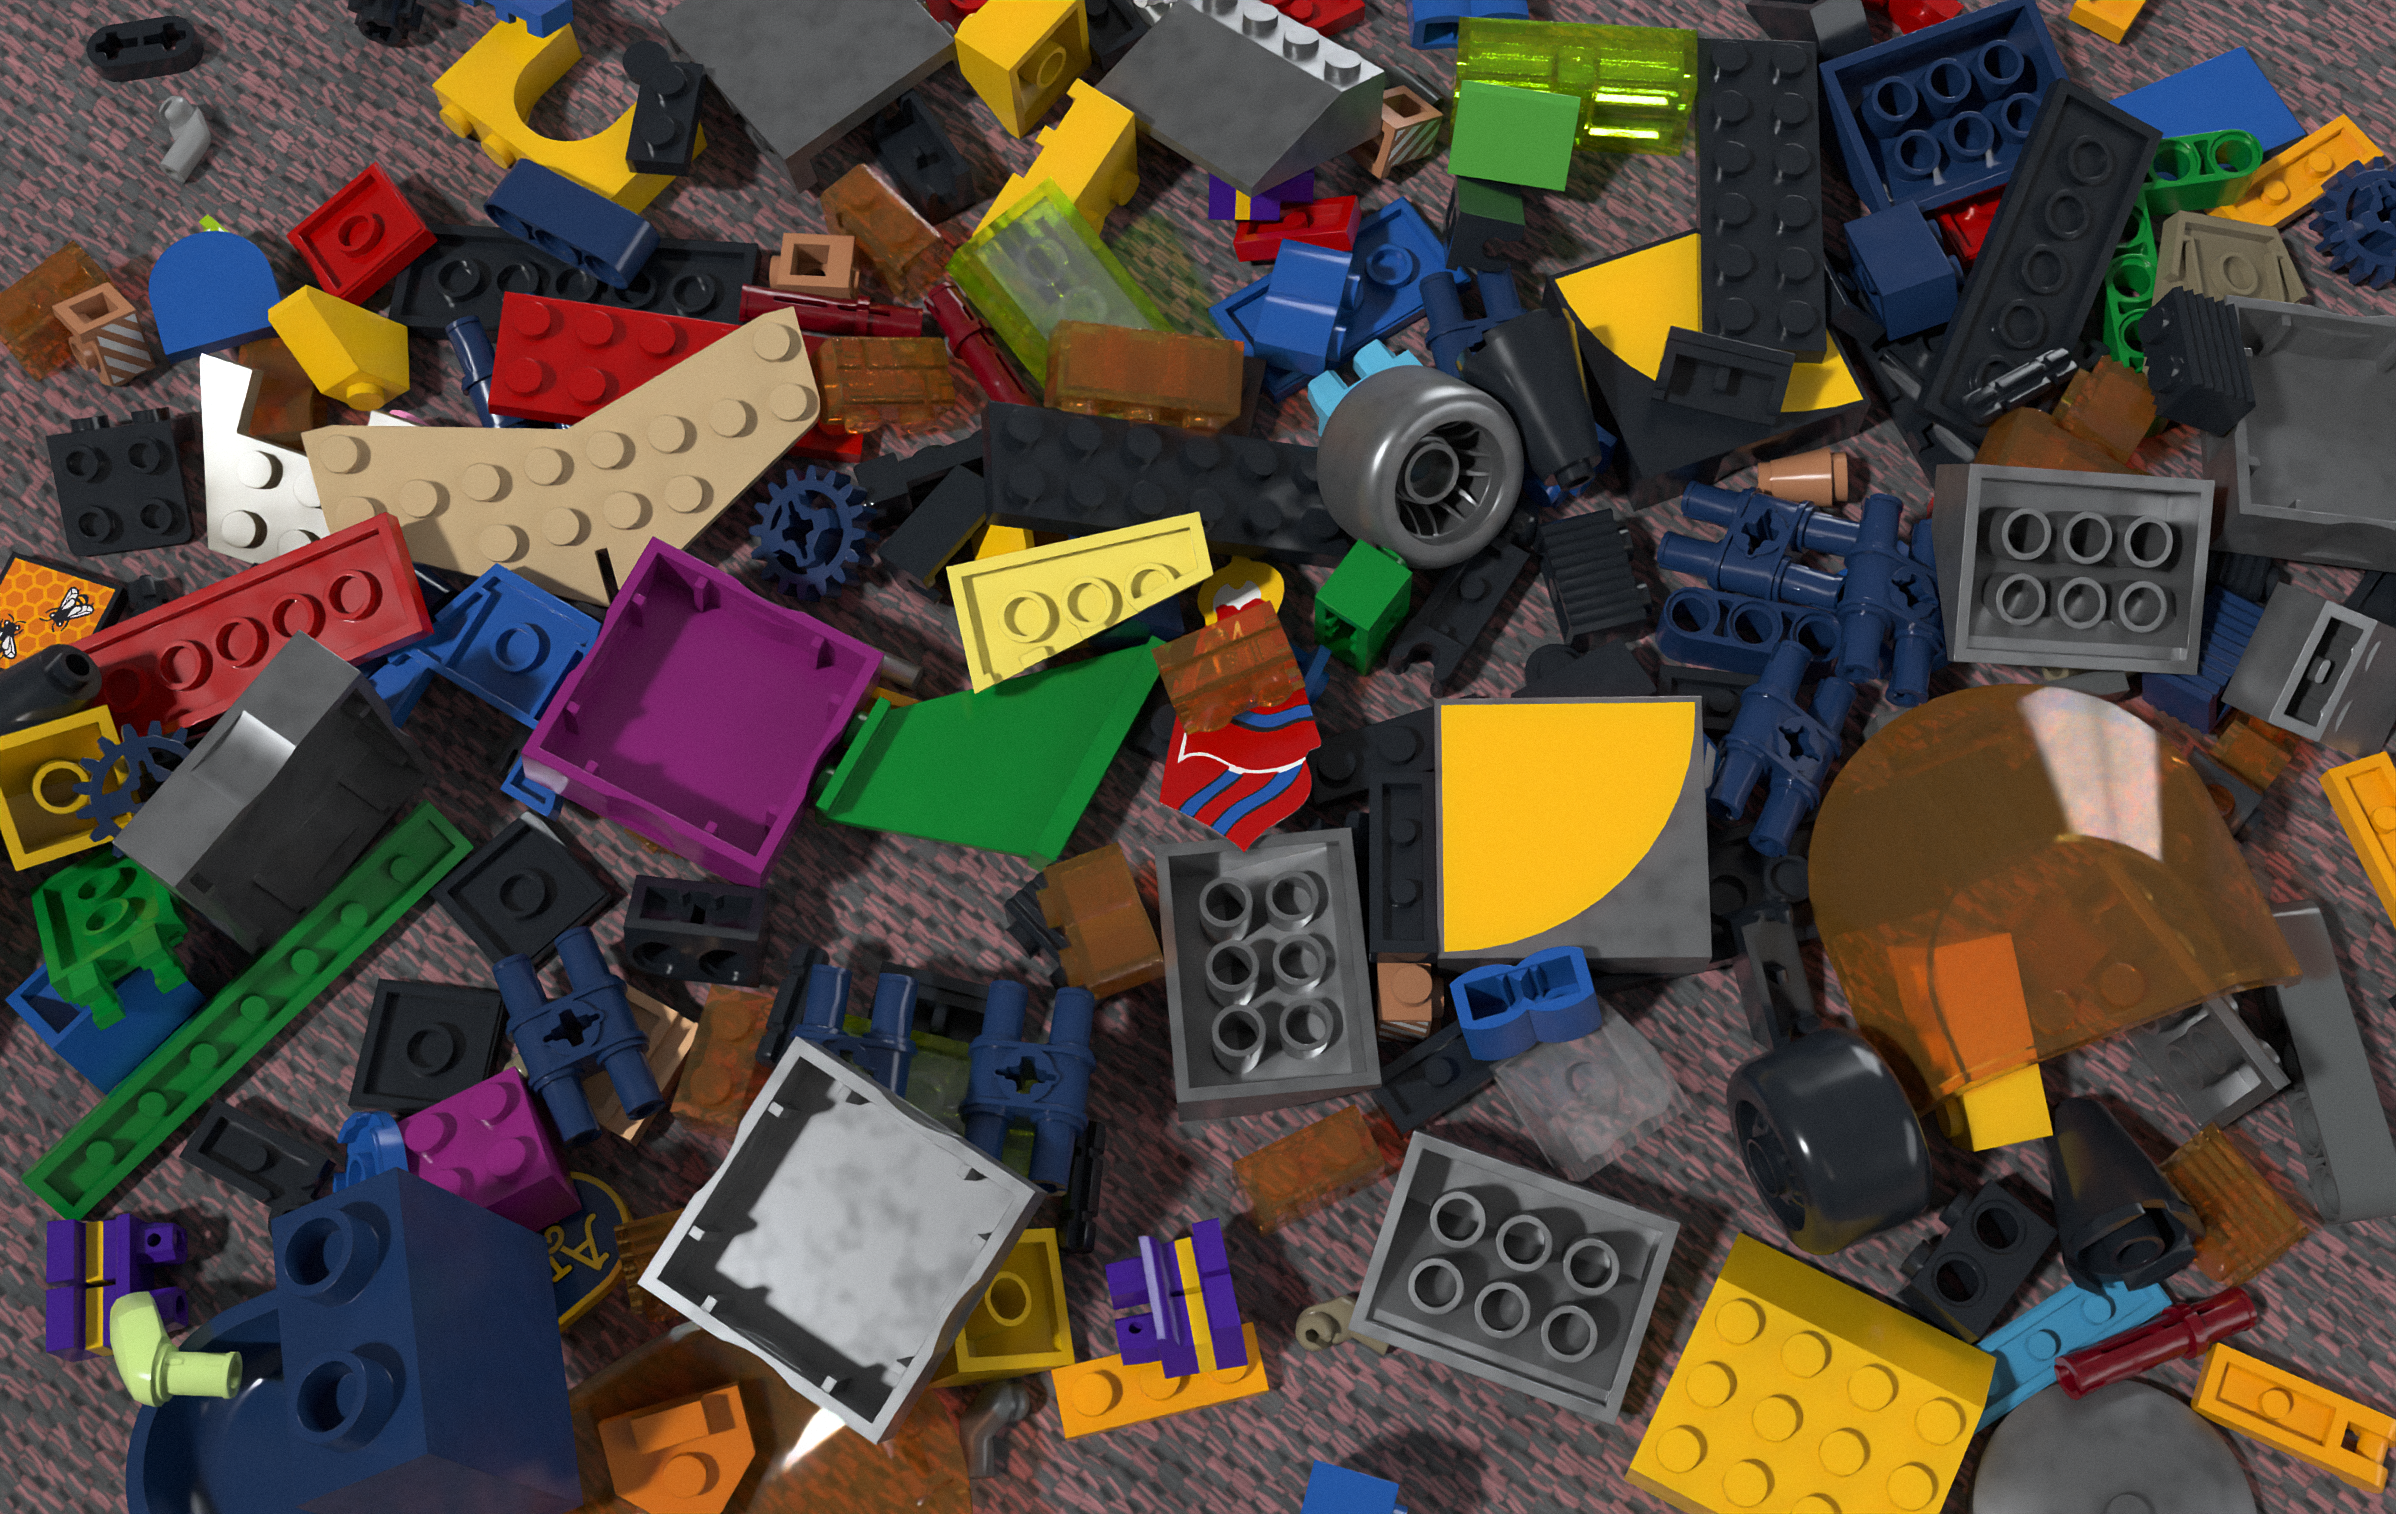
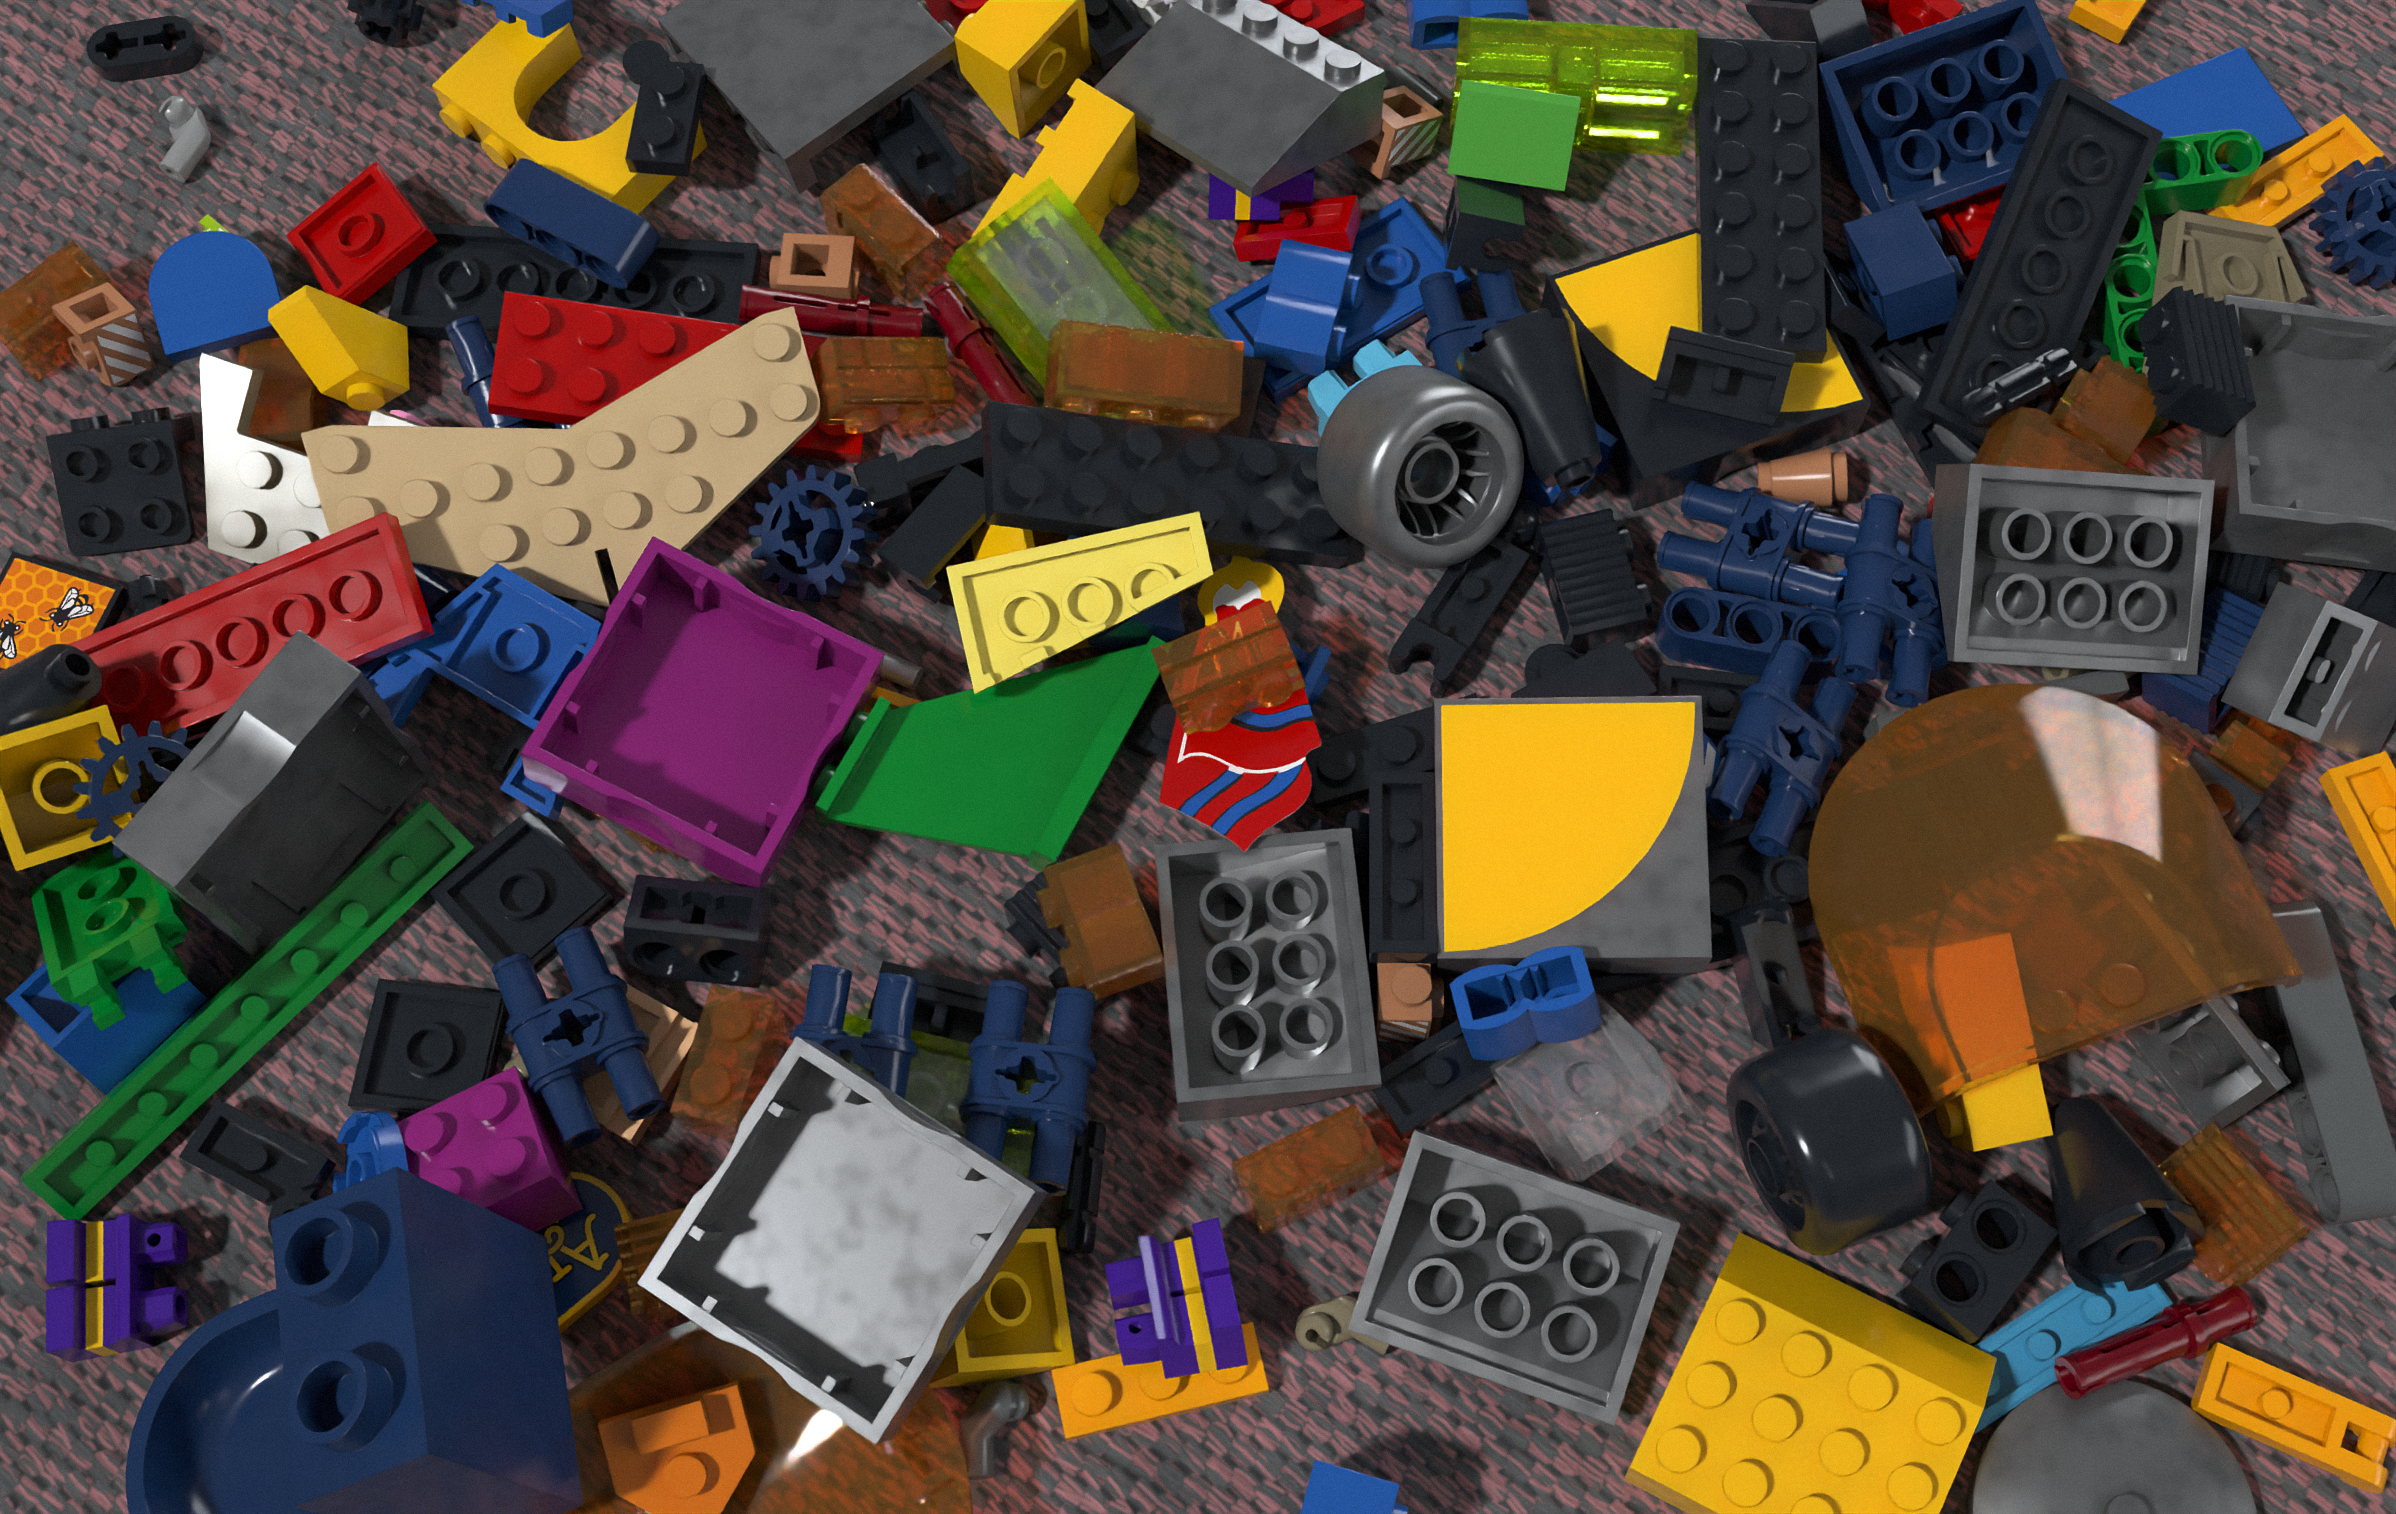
(155, 1367): yellowish green arm -> none
(789, 1004): black axle -> none
(1363, 606): green brick -> none

